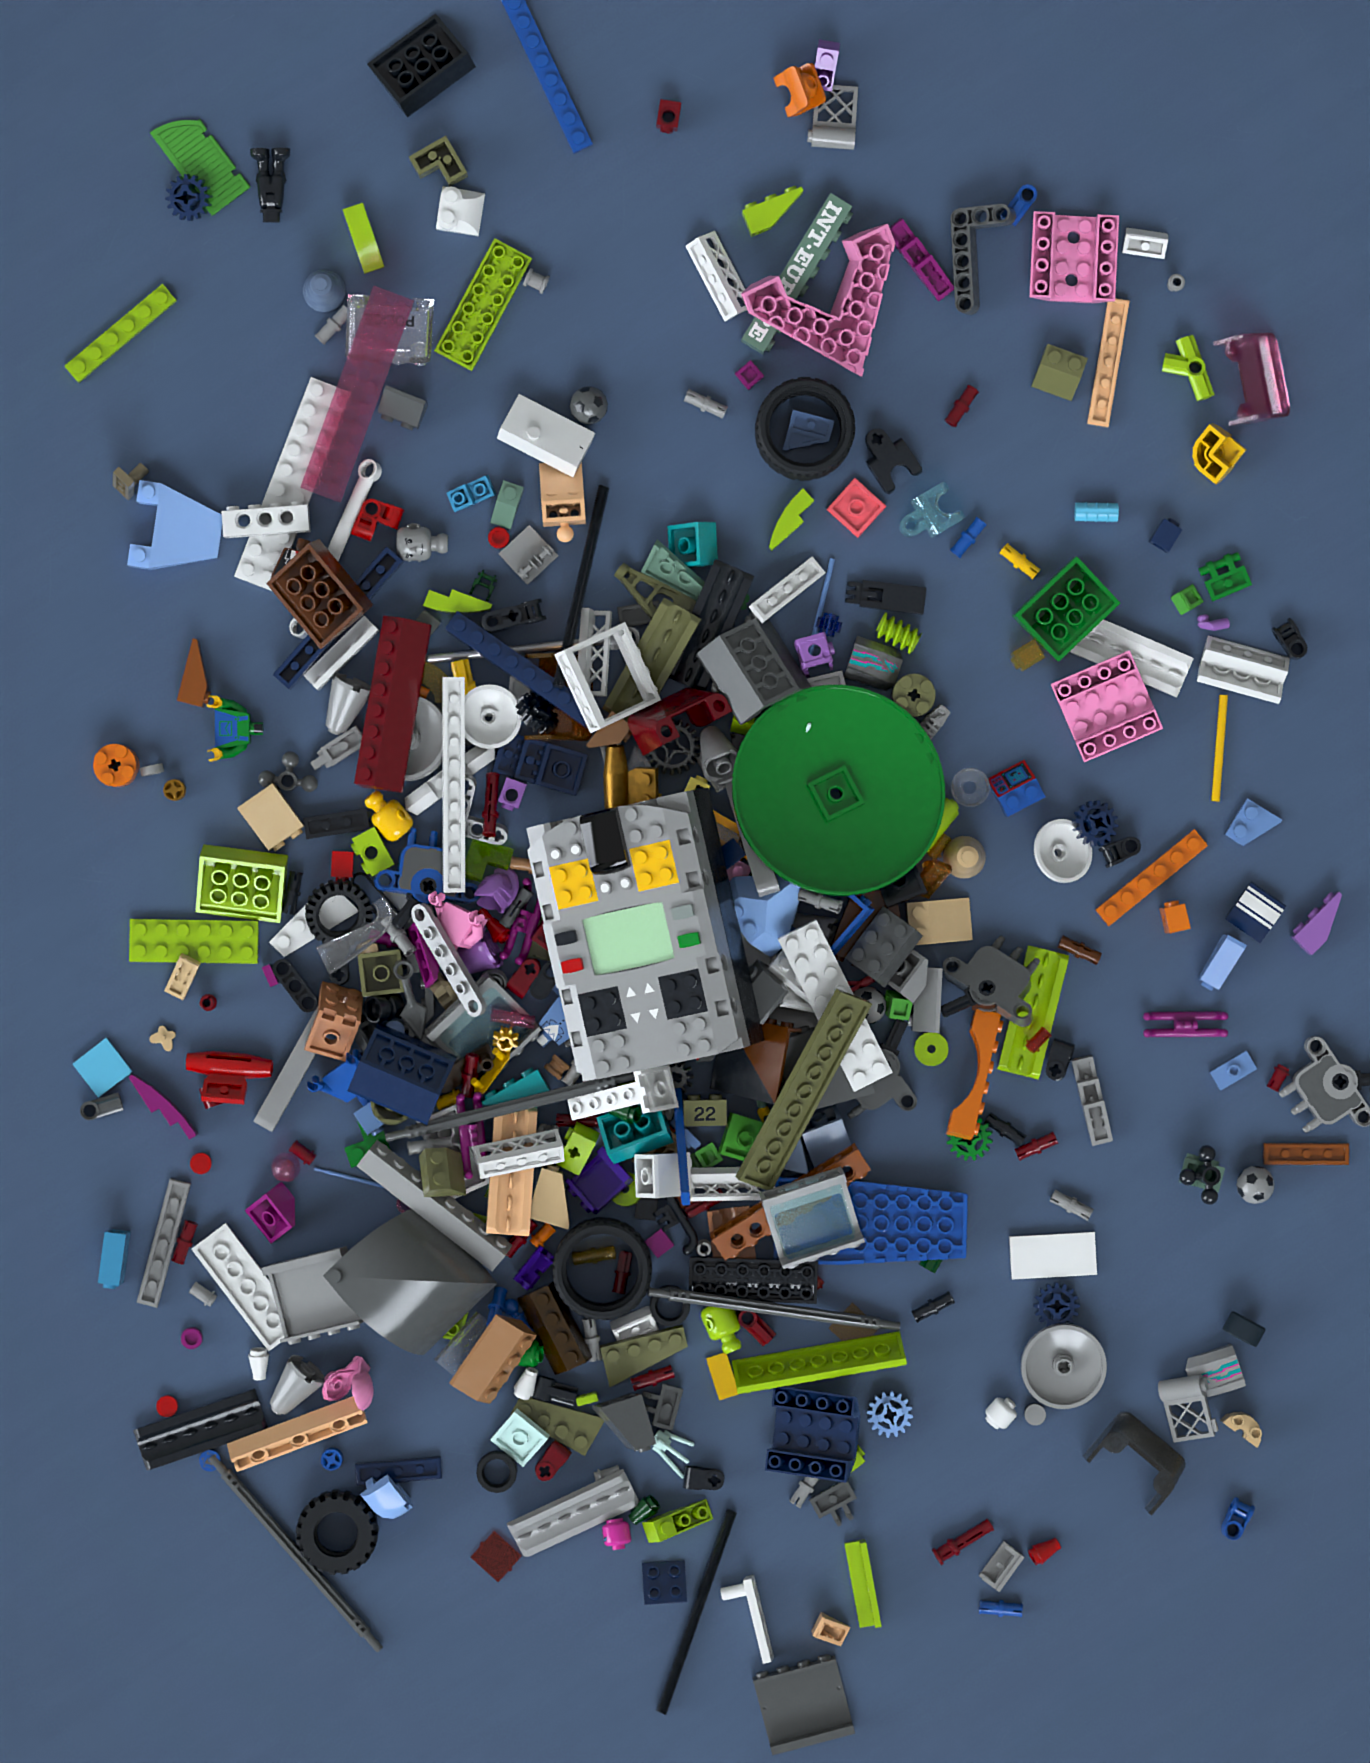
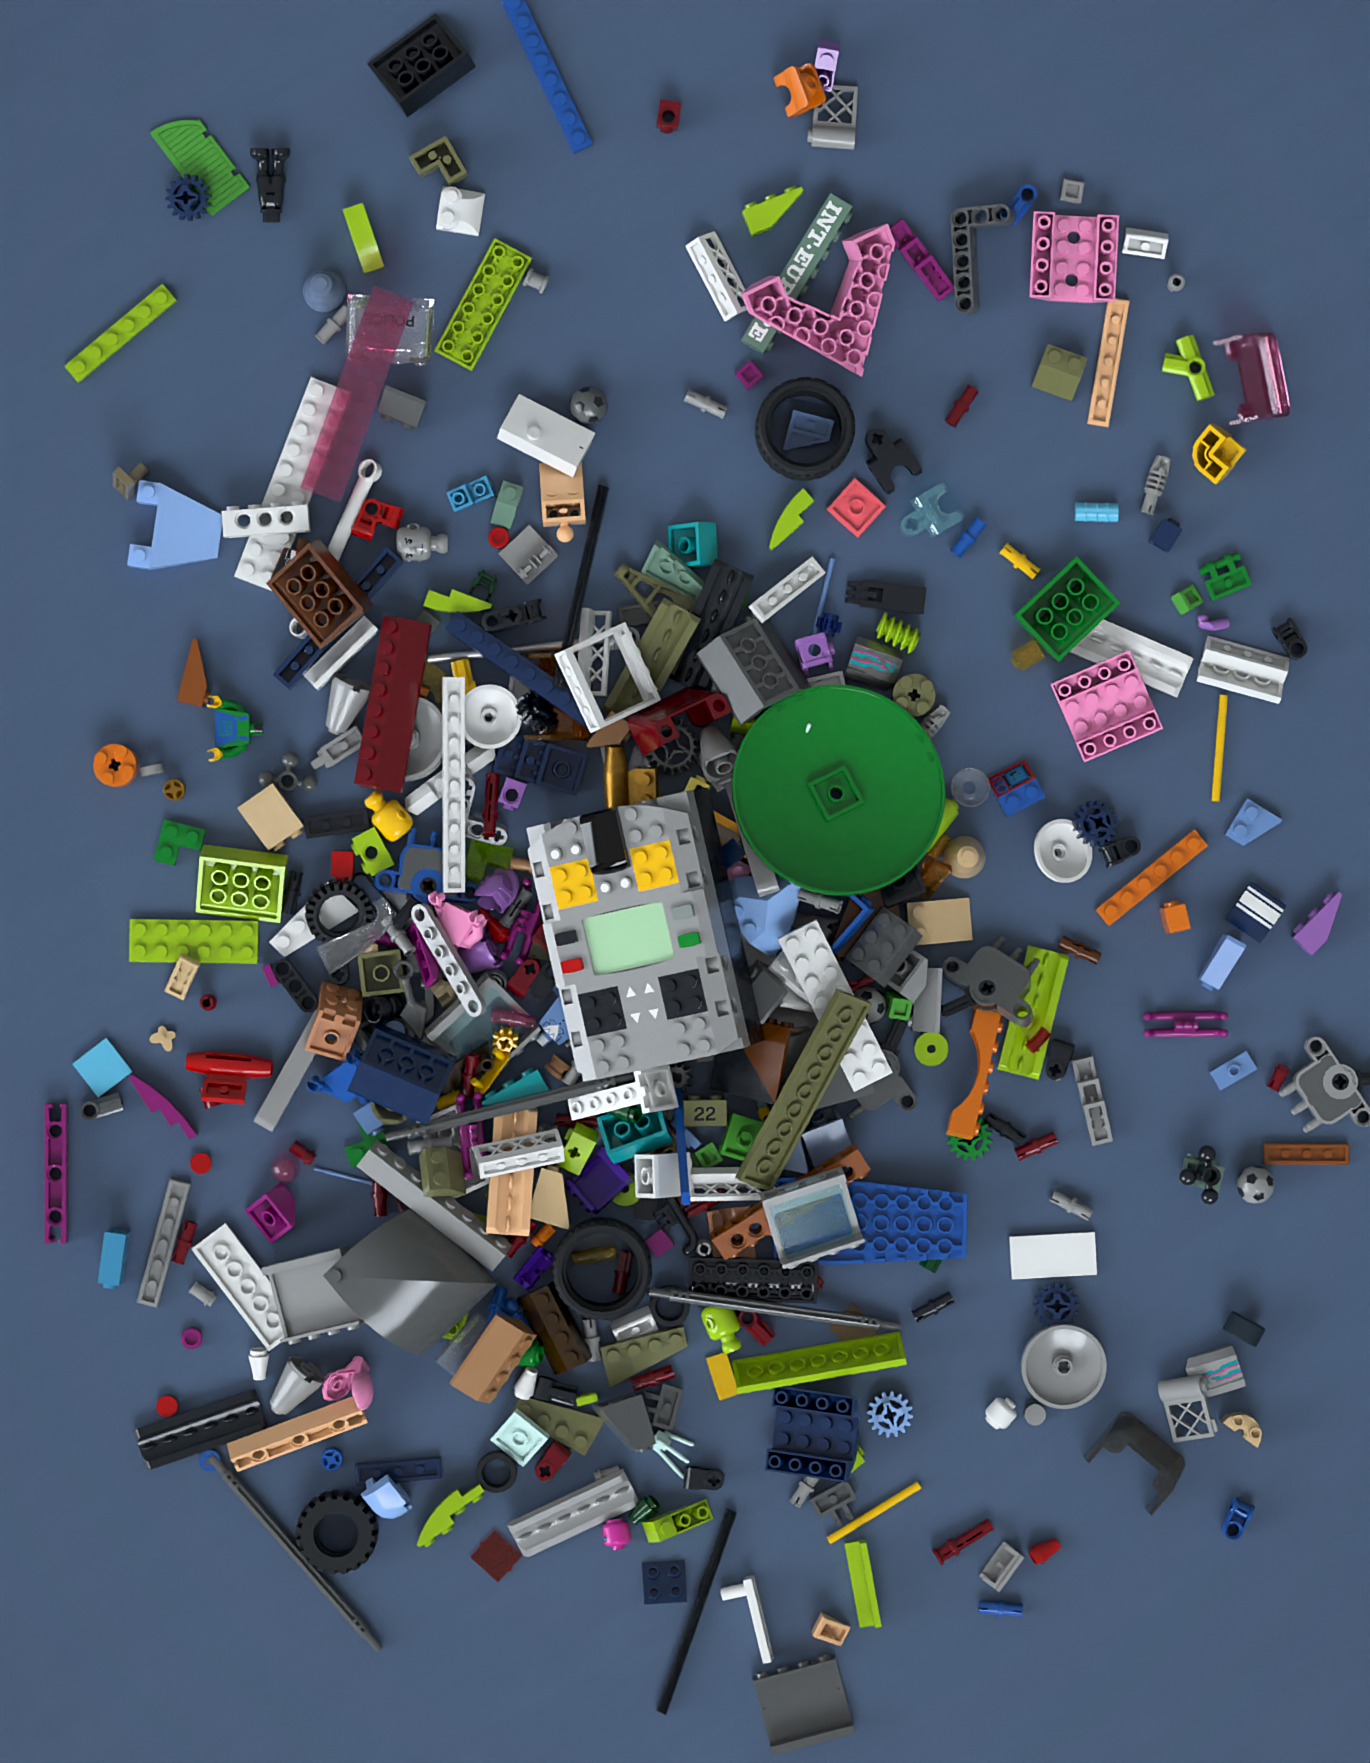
(56, 1155): none -> magenta piece
(176, 835): none -> green plate
(379, 1199): none -> dark red pin
(442, 1519): none -> lime slope
(873, 1512): none -> yellow piece
(1072, 191): none -> light grey tile
(1155, 483): none -> light grey hinge

